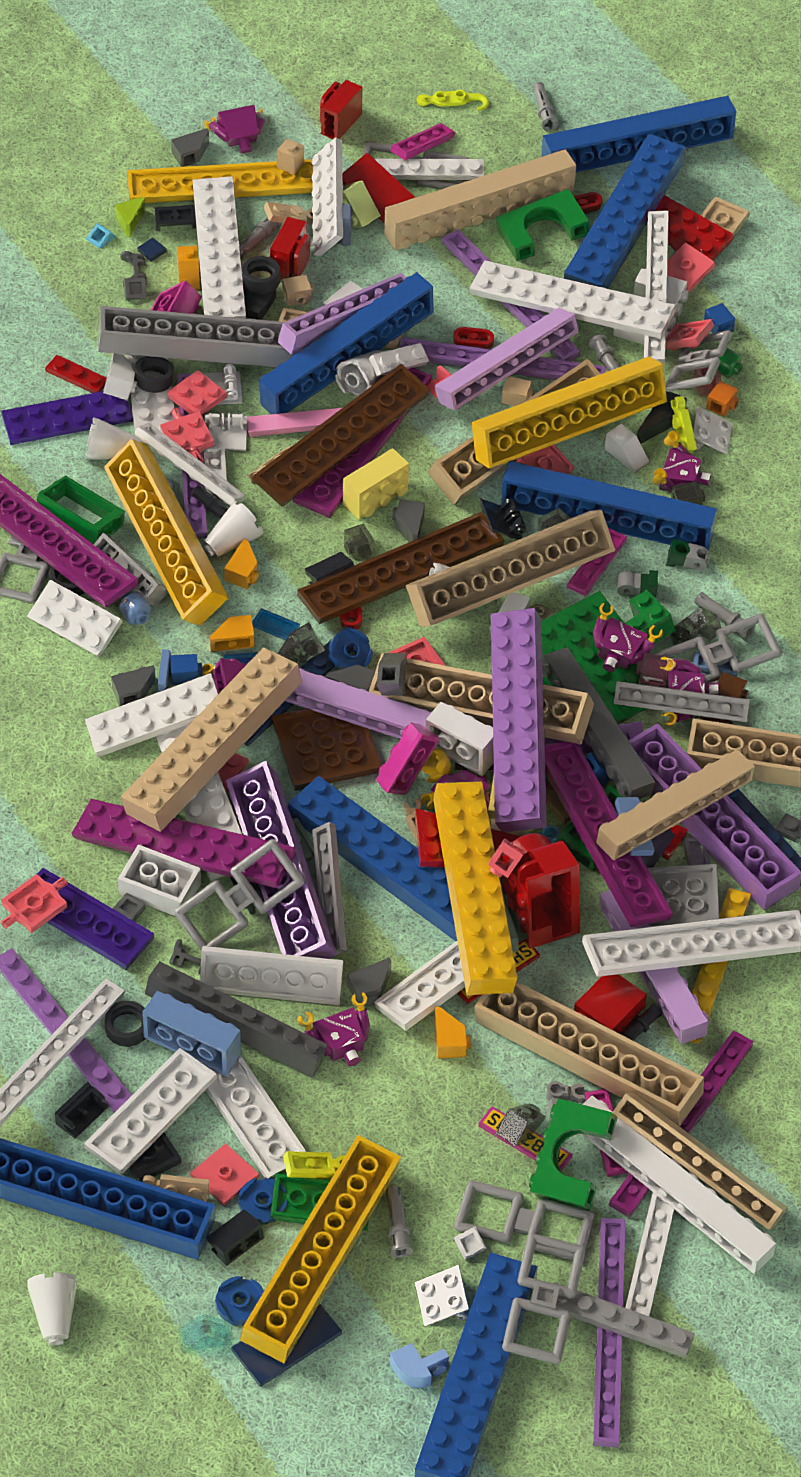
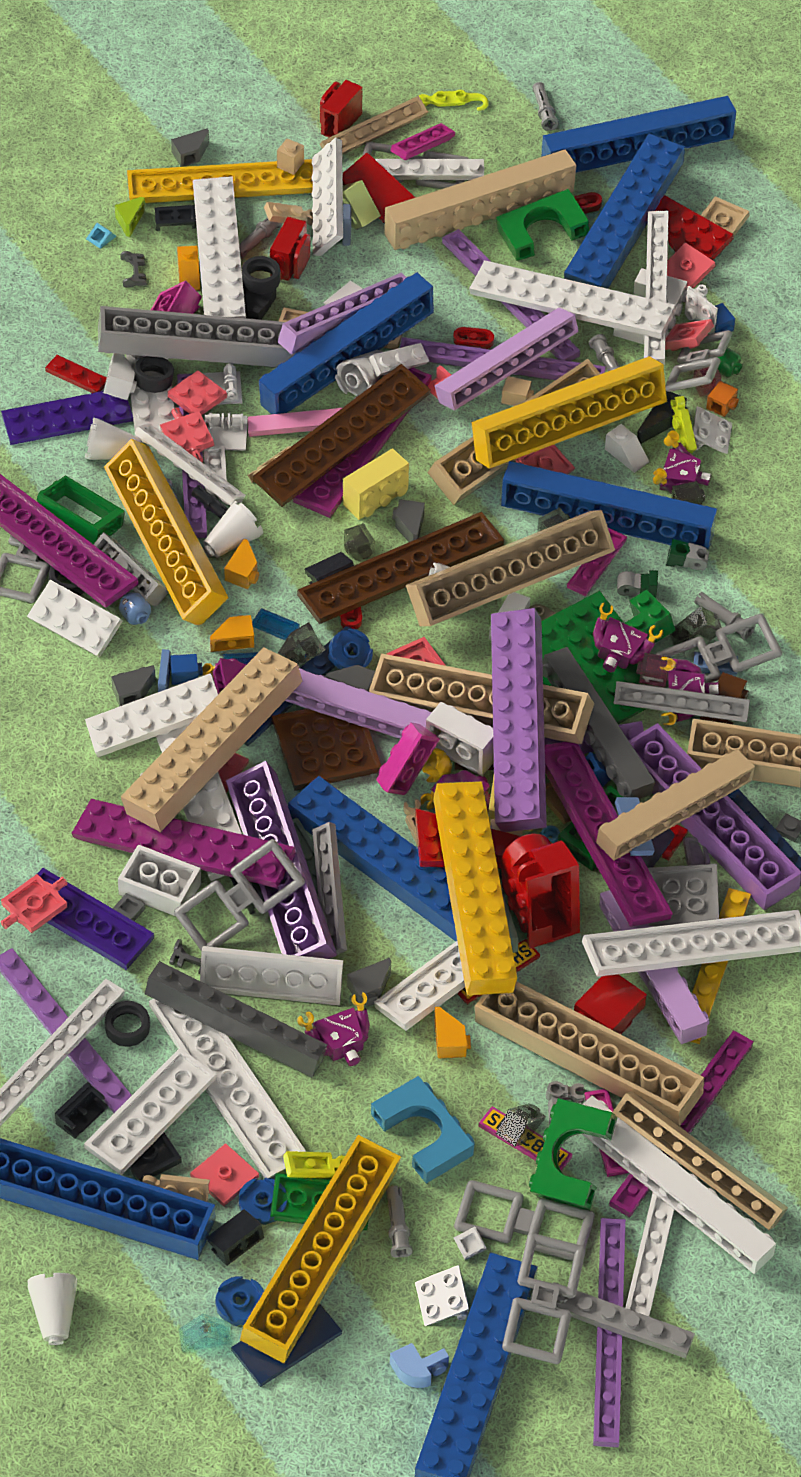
(134, 288): dark grey plate -> none
(152, 249): dark blue tile -> none
(196, 1032): medium blue brick -> none
(238, 126): magenta torso -> none
(297, 290): tan brick -> none
(379, 125): none -> tan plate
(392, 674): dark grey slope -> none
(418, 1100): none -> dark azure arch
(505, 518): black hinge -> none
(512, 851): coral brick -> none
(642, 1022): black pin -> none
(698, 307): none -> white hinge

